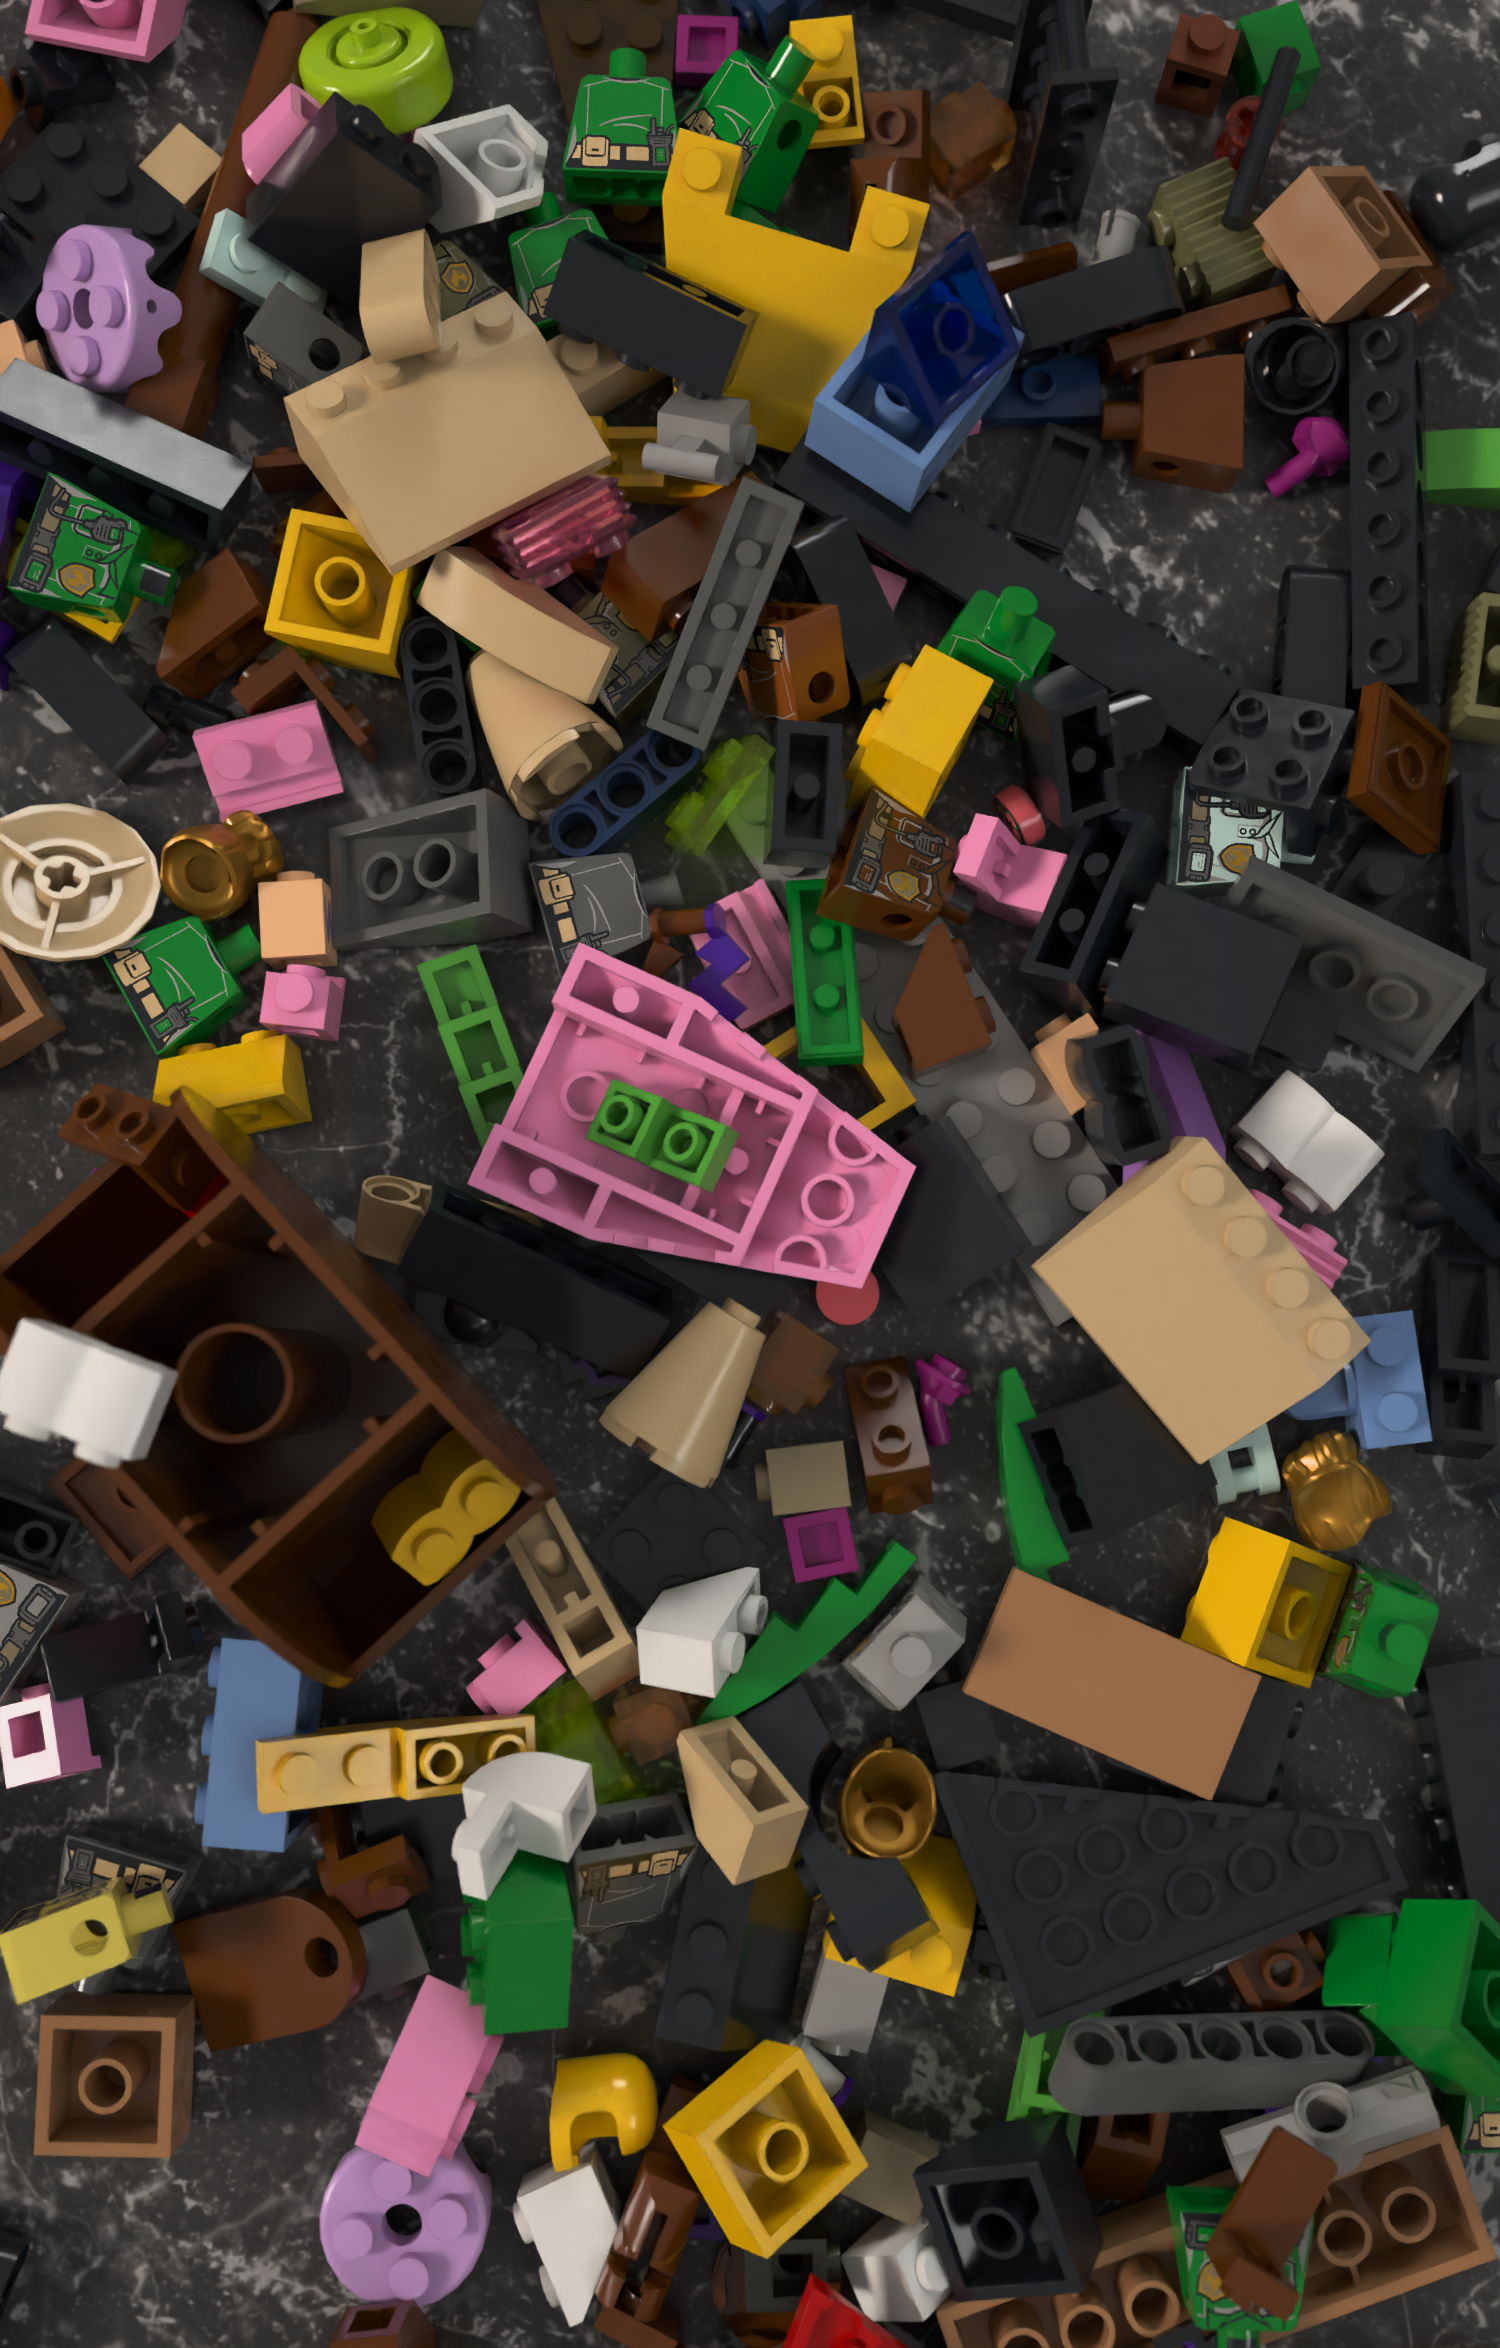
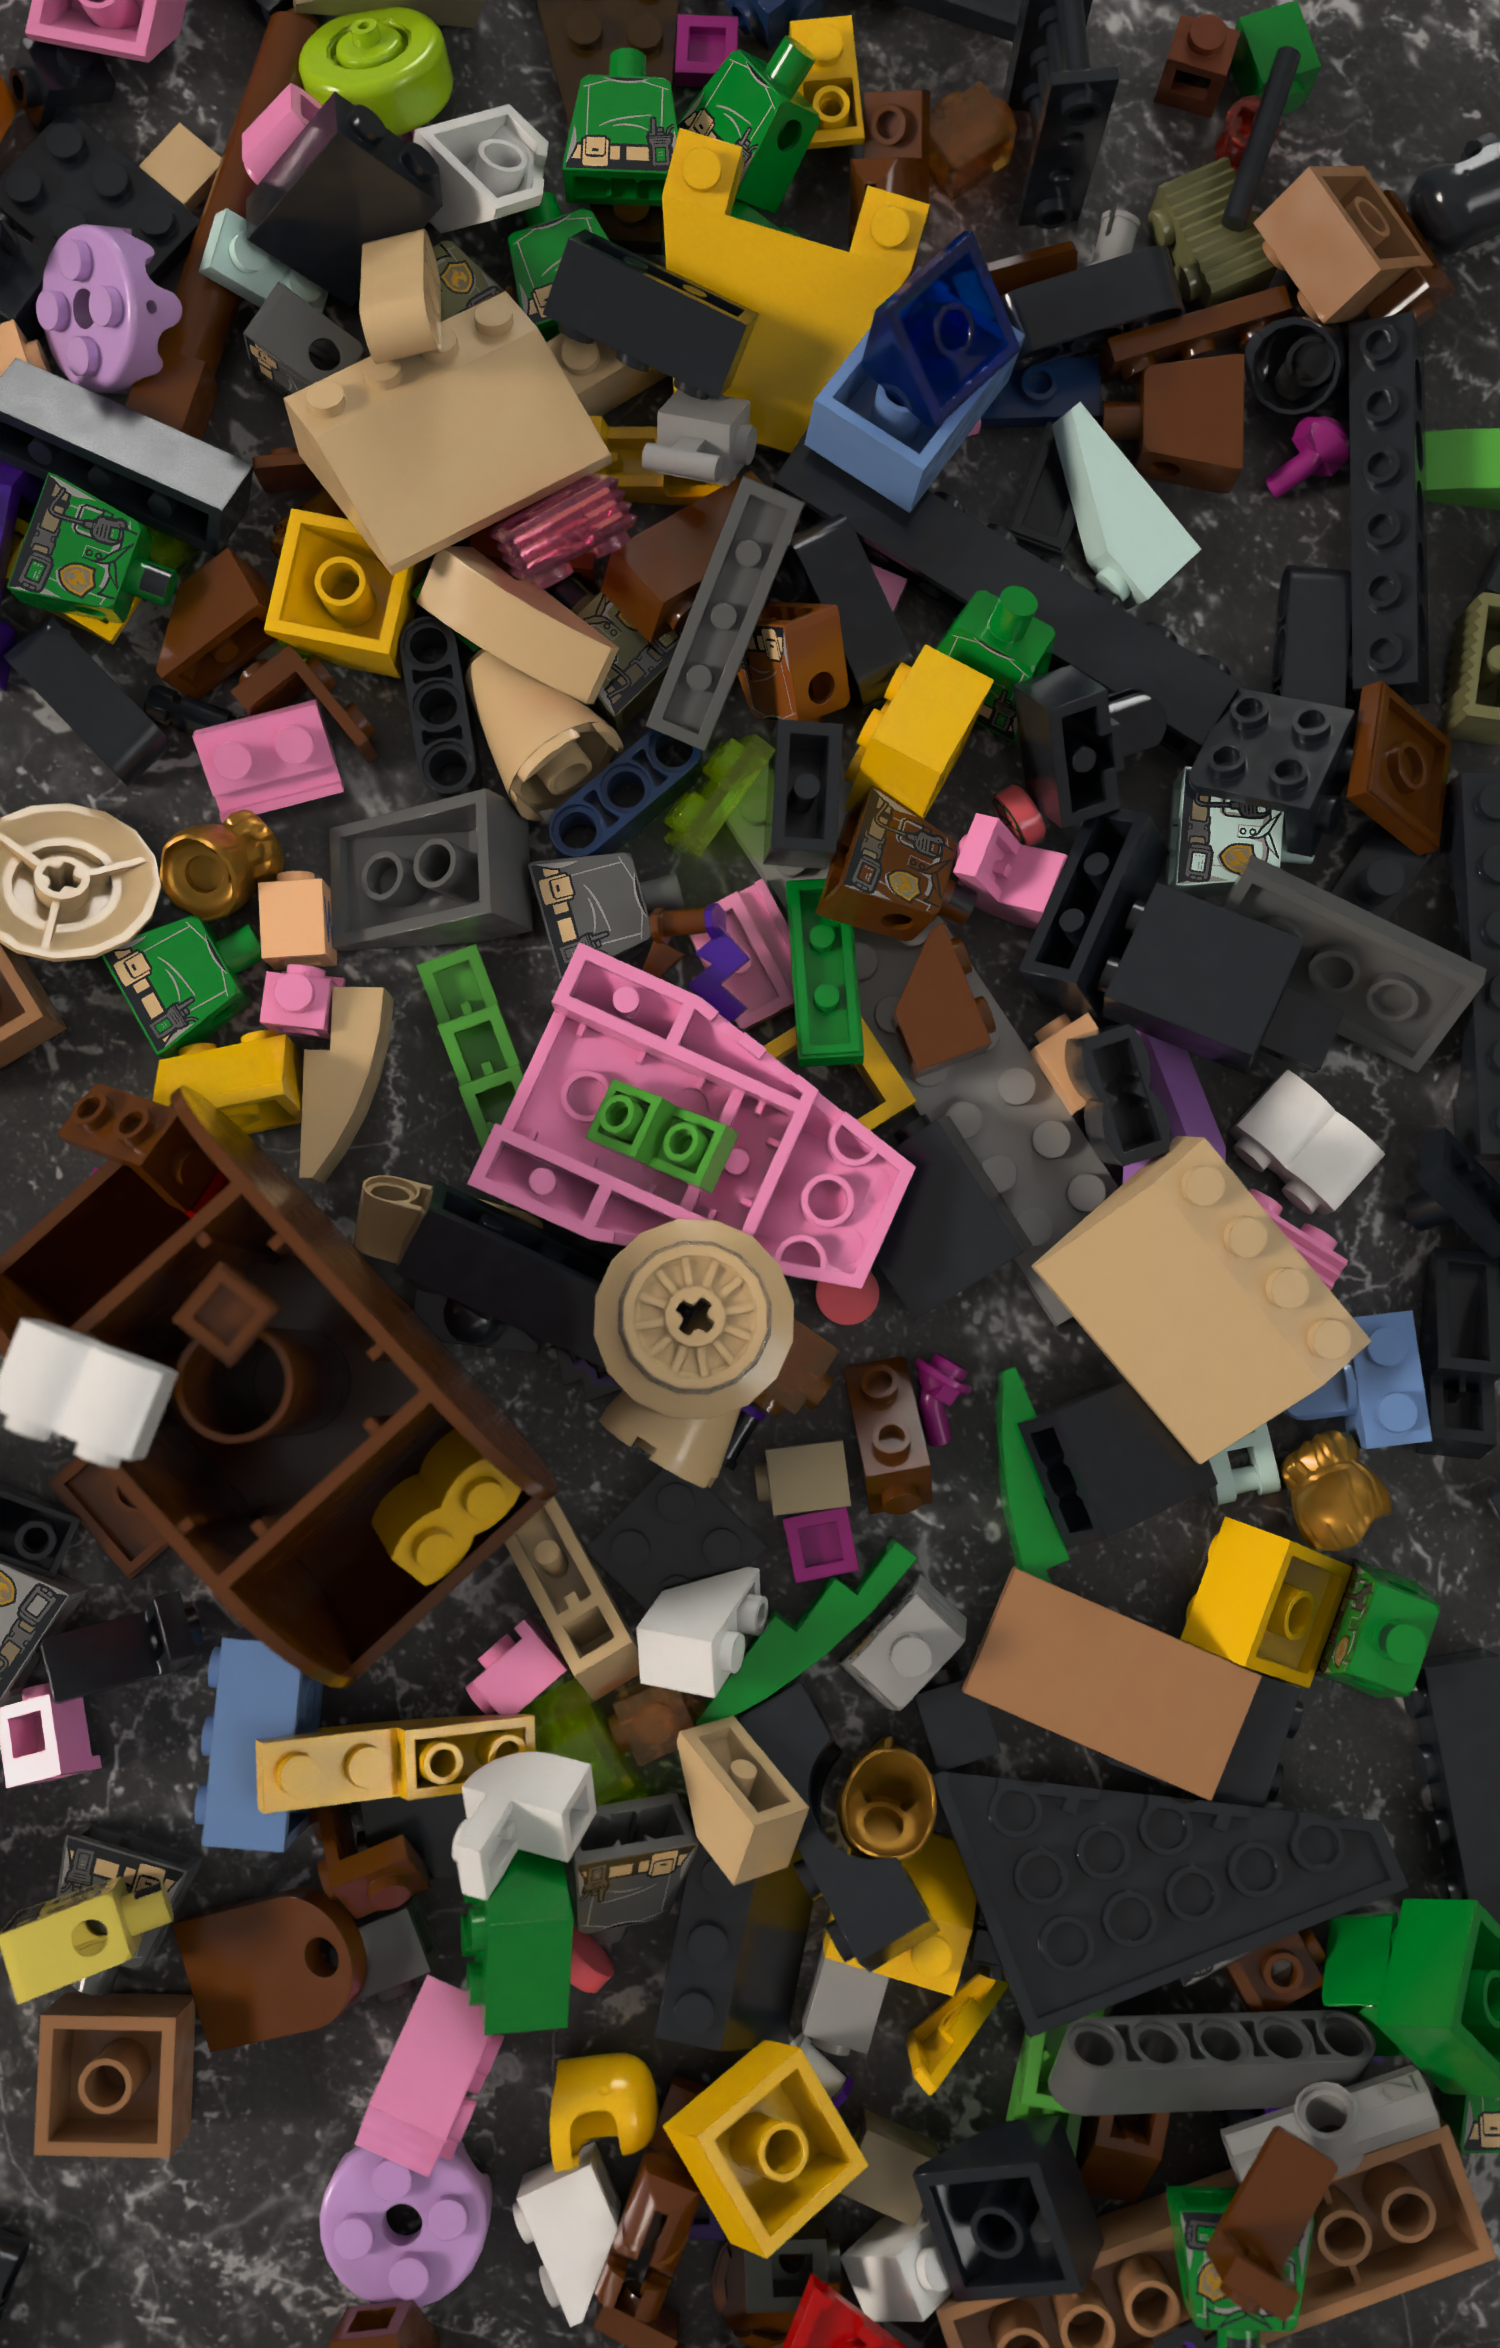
(227, 1313): none -> reddish brown tile
(343, 1079): none -> tan slope
(589, 1963): none -> coral tile
(703, 1371): none -> tan piece
(947, 2031): none -> yellow tile
(1121, 520): none -> light aqua slope

